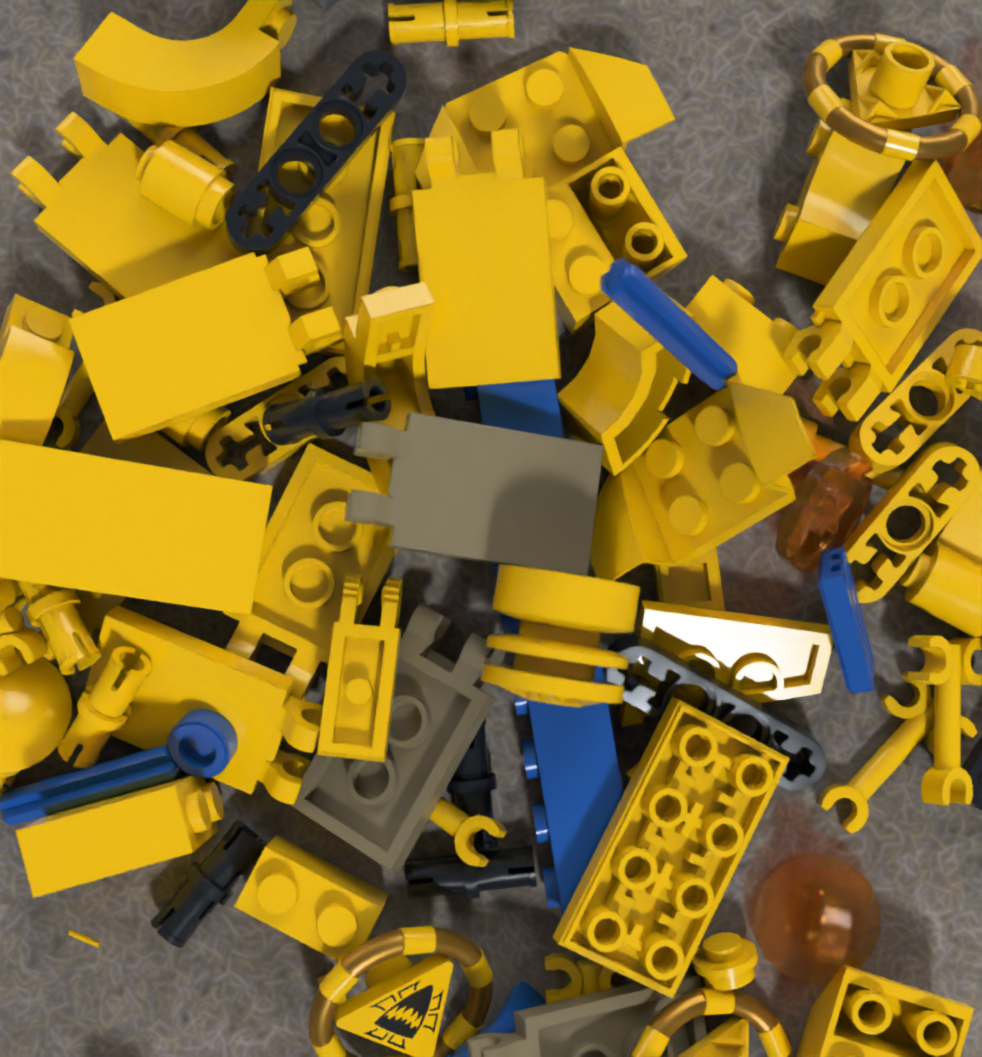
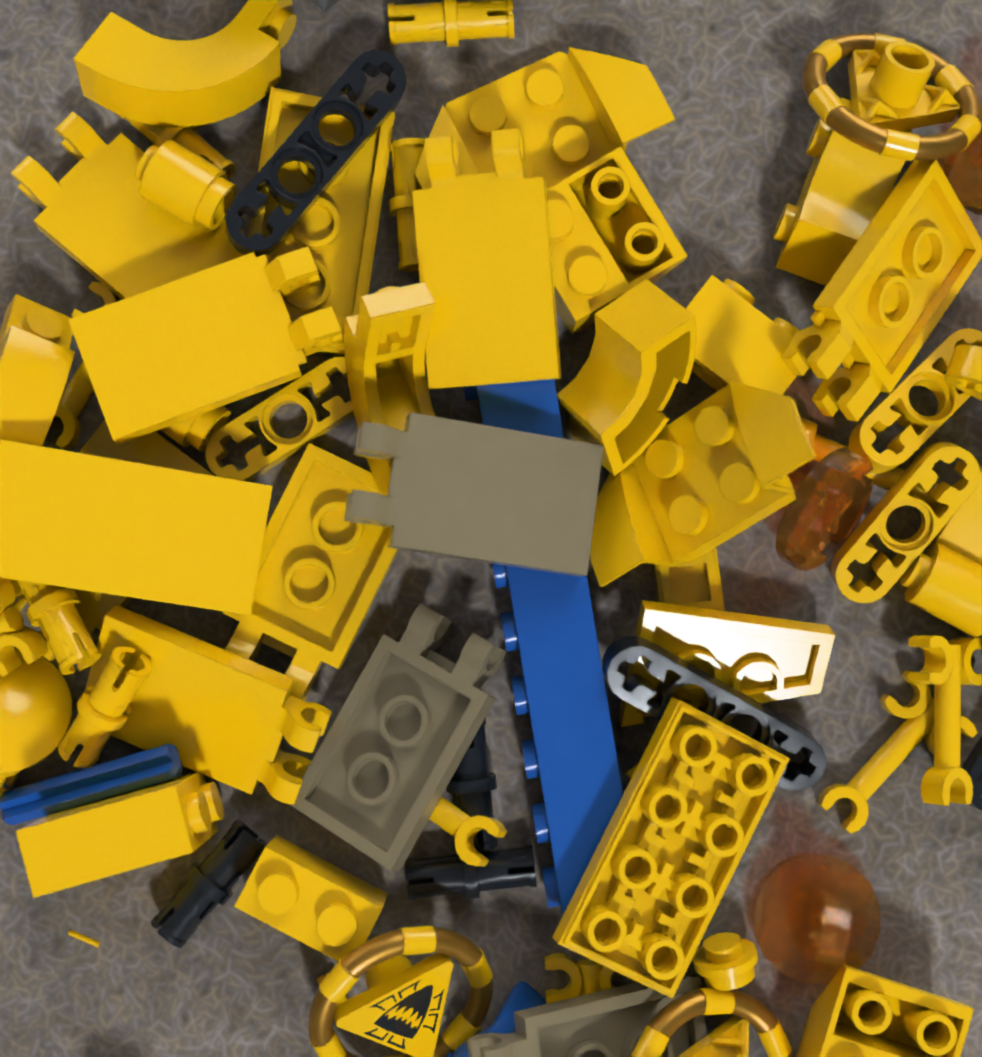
(202, 743): blue tile -> none
(327, 412): black pin -> none
(361, 676): yellow hinge -> none
(560, 635): yellow wheel -> none
(668, 323): blue axle -> none
(846, 620): blue tile -> none

